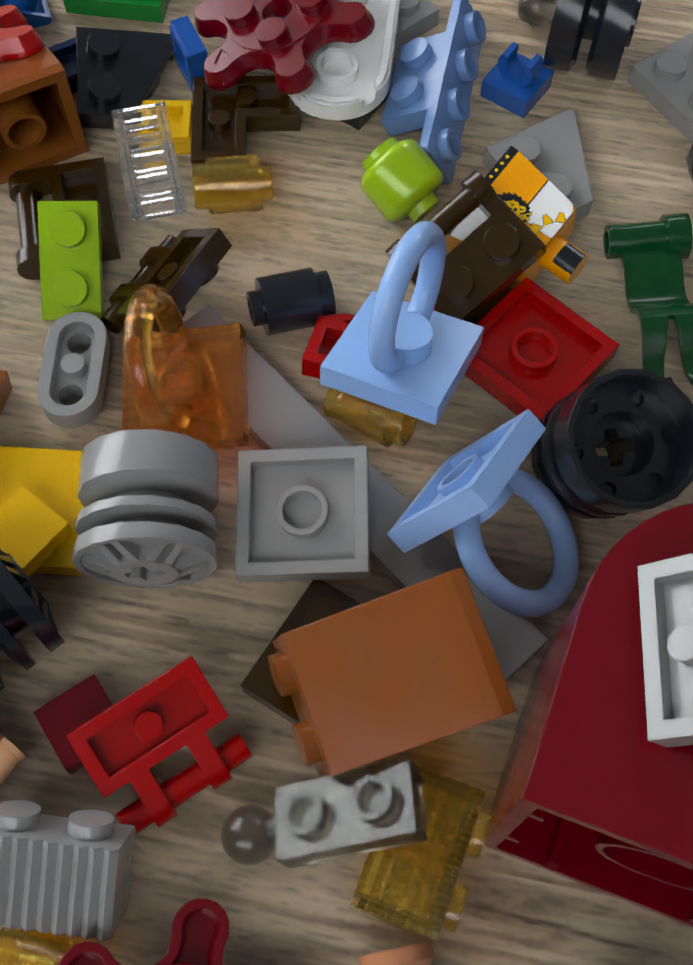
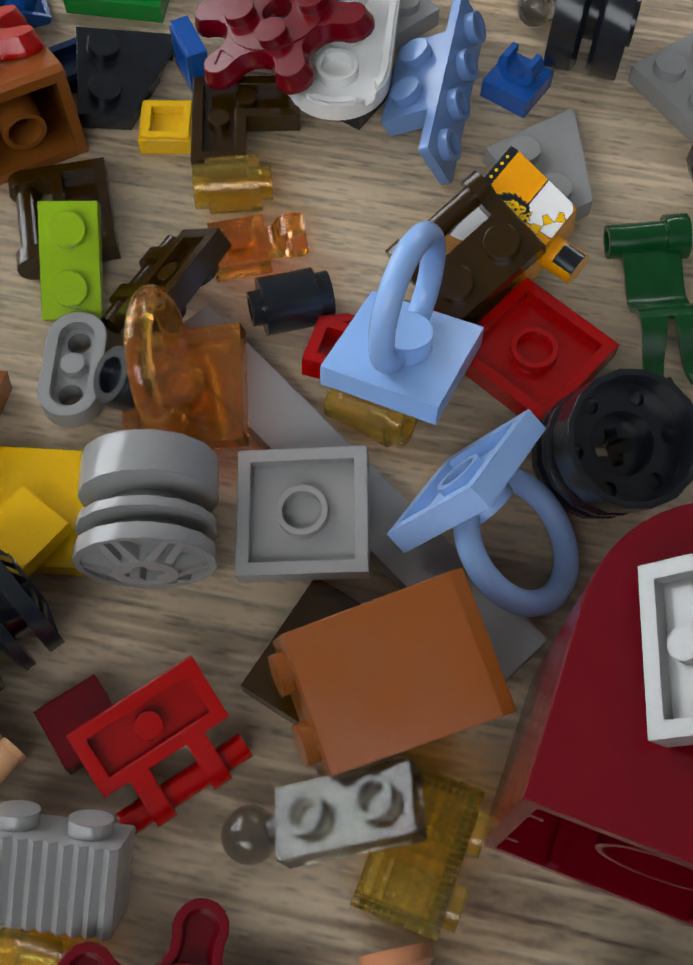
(112, 381): none -> black tile
(153, 193): clear slope -> none
(256, 245): none -> clear orange plate
(401, 180): lime head -> none

